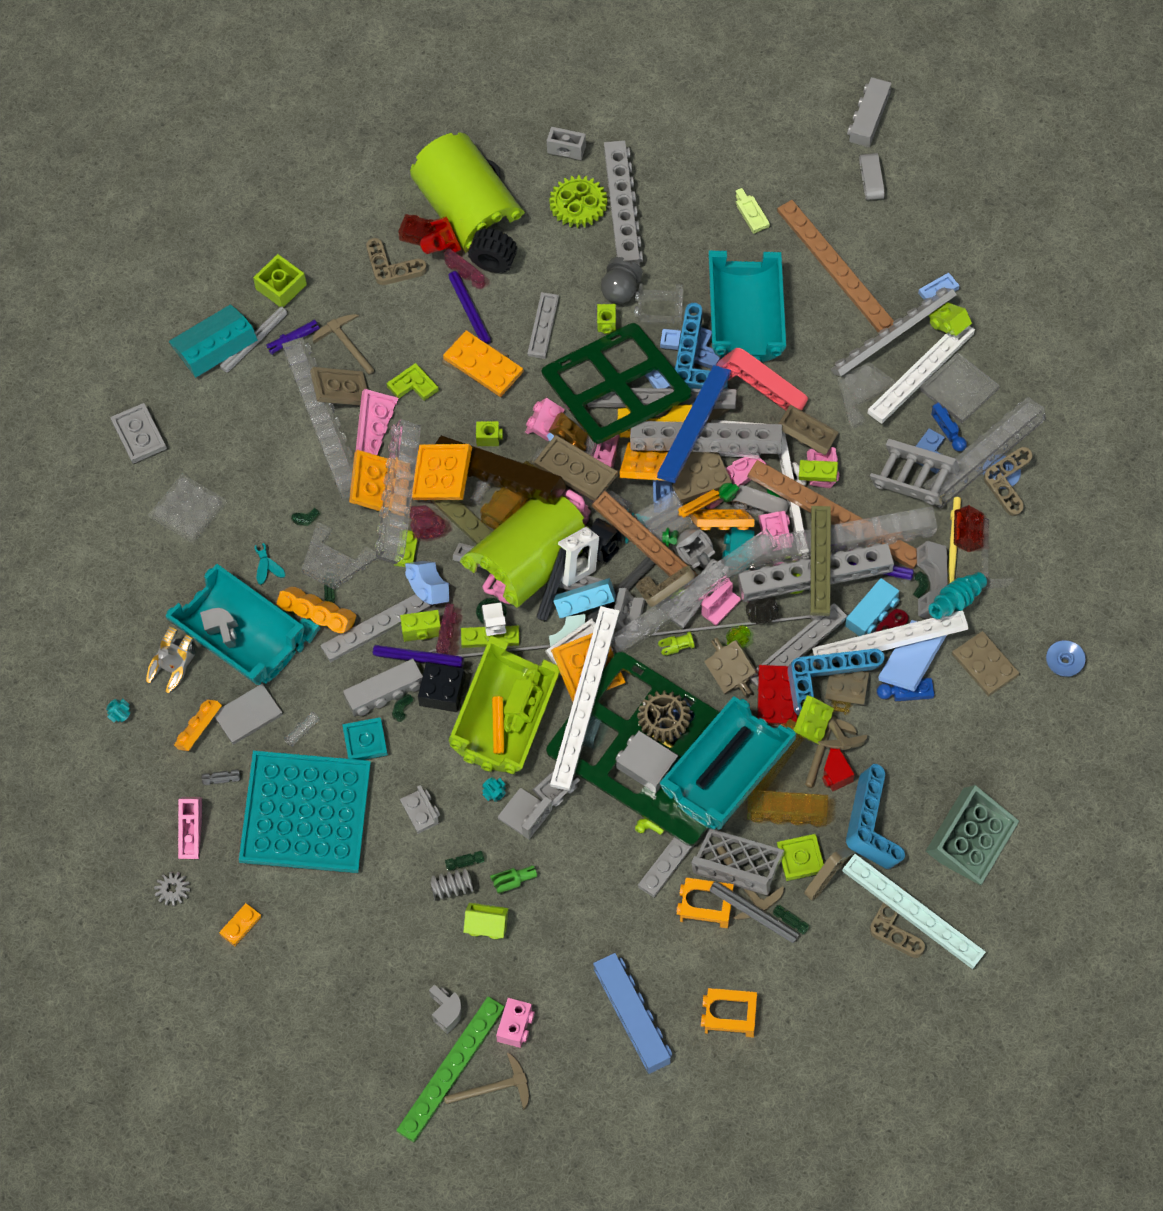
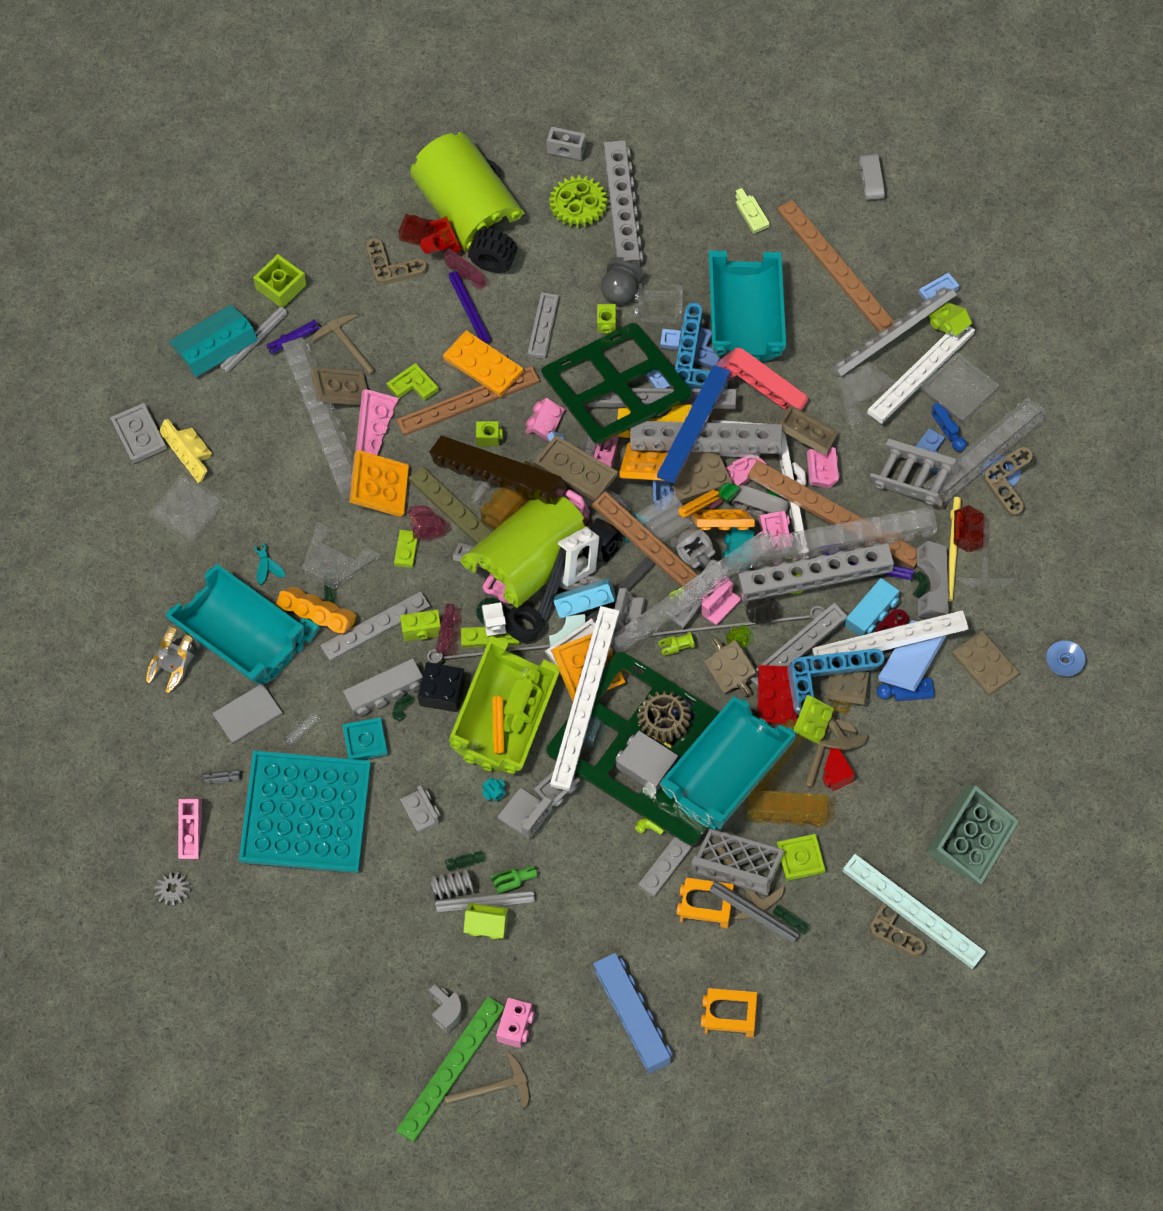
(118, 710): teal gear -> none
(187, 447): none -> light yellow bracket
(197, 725): light orange plate -> none
(220, 620): light grey brick -> none
(240, 924): light orange plate -> none
(305, 519): clear green arm -> none
(397, 491): clear brick -> none
(418, 656): dark purple axle -> none
(427, 582): light blue brick -> none
(441, 471): light orange plate -> none
(461, 404): none -> medium nougat tile
(492, 900): none -> light grey axle
(518, 632): none -> black tyre
(569, 431): pearl gold bracket -> none
(654, 594): dark tan beam -> none
(670, 537): green plate -> none
(723, 757): black axle -> none
(818, 470): lime plate -> none
(820, 560): olive plate -> none
(834, 862): dark tan beam -> none
(861, 832): dark azure beam -> none
(869, 112): light grey brick -> none
(957, 595): teal piece -> none

